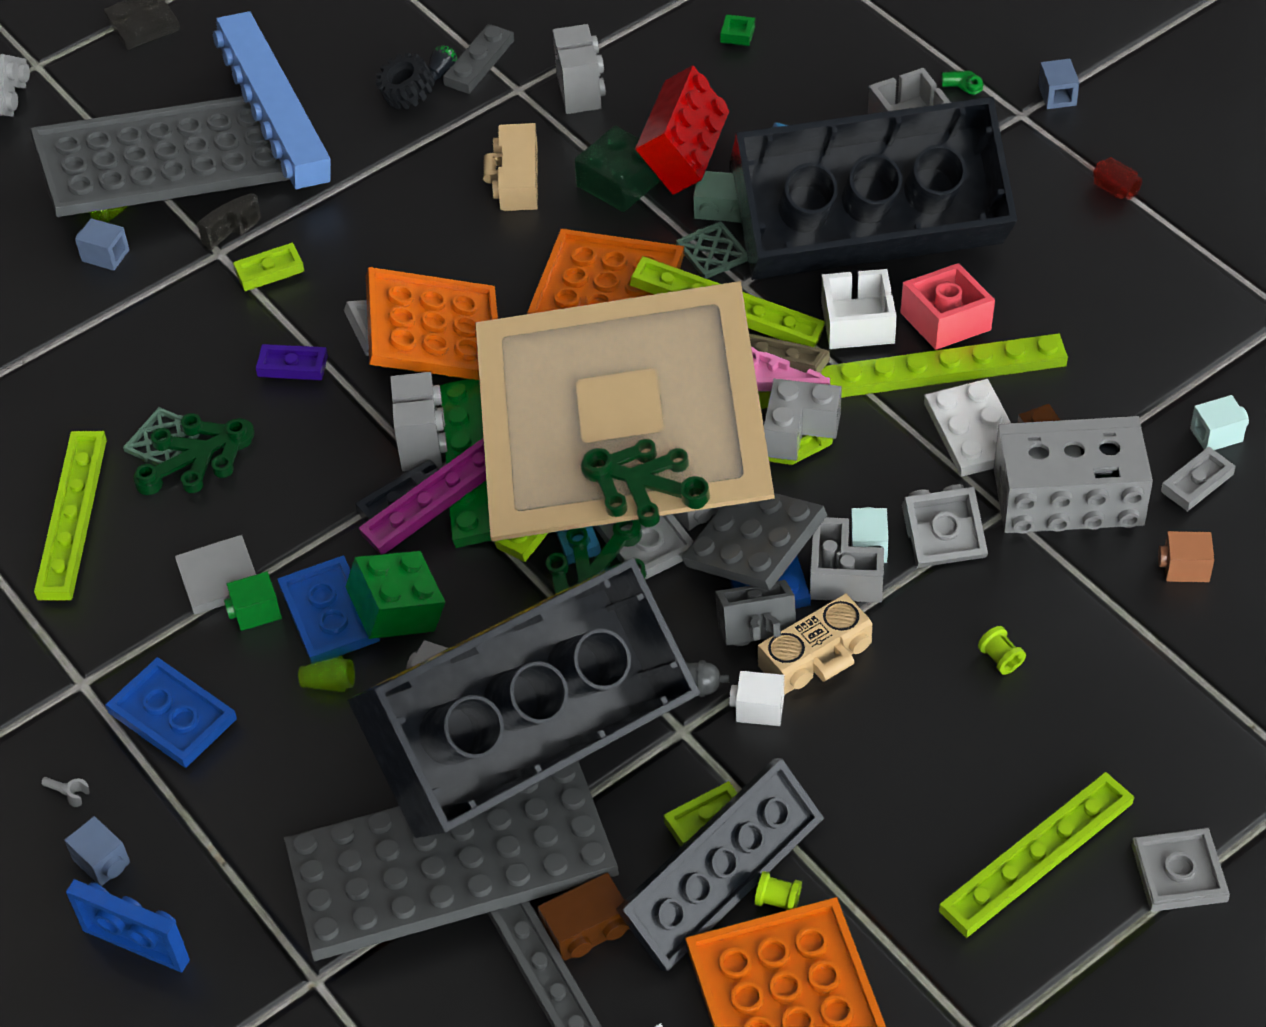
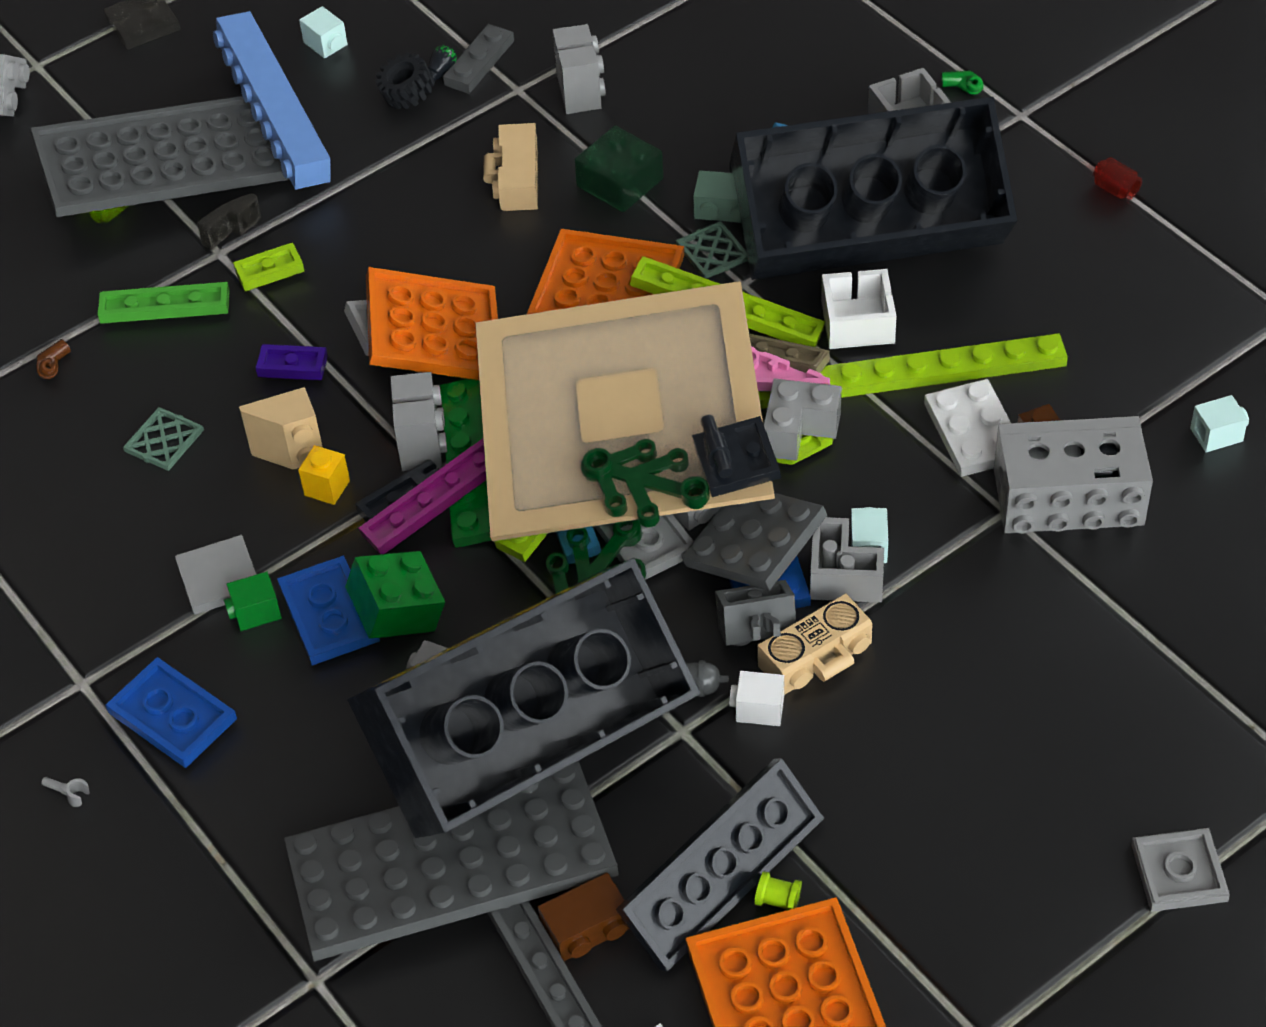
(48, 360): none -> reddish brown arm
(70, 516): lime plate -> none
(97, 851): sand blue brick -> none
(102, 244): sand blue brick -> none
(128, 924): blue plate -> none
(163, 302): none -> bright green plate
(232, 436): dark green plant -> none
(281, 428): none -> tan slope
(323, 32): none -> light aqua brick
(324, 474): none -> yellow brick
(329, 674): clear neon green cone -> none
(682, 130): red brick -> none
(691, 816): lime plate -> none
(735, 455): none -> black plate
(737, 30): green plate -> none
(944, 526): light grey plate -> none
(947, 306): coral brick -> none
(1001, 650): lime bush -> none
(1035, 854): lime plate -> none
(1058, 83): sand blue brick -> none
(1187, 556): nougat brick -> none
(1198, 478): light grey plate -> none

